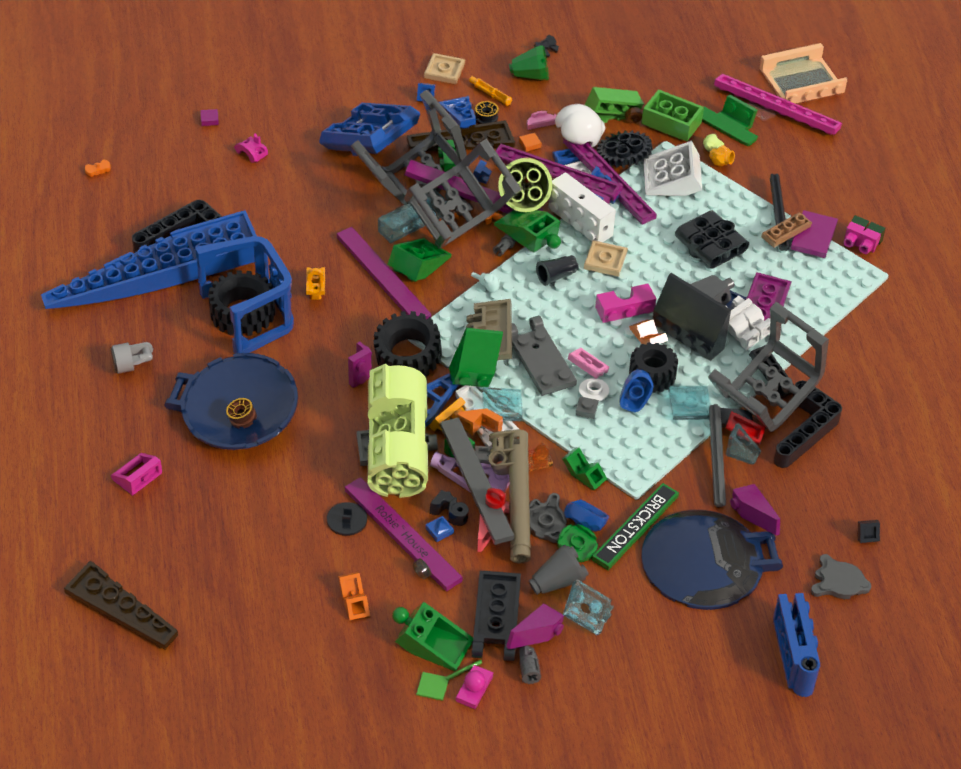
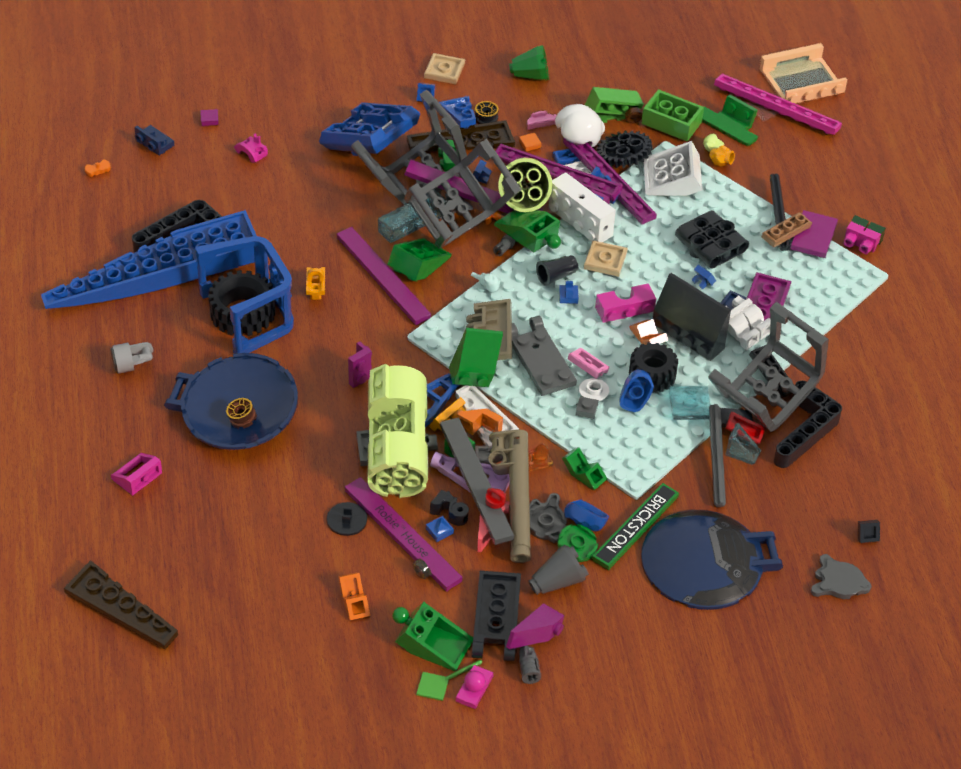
(153, 139): none -> dark blue bracket
(405, 328): black tyre -> none
(493, 92): light orange piece -> none
(503, 402): clear light blue tile -> none
(549, 42): black piece -> none
(568, 293): none -> blue tile
(598, 605): clear light blue piece -> none
(704, 275): none -> blue tile
(716, 288): dark grey torso -> none
(754, 507): magenta slope -> none
(797, 643): blue hinge -> none

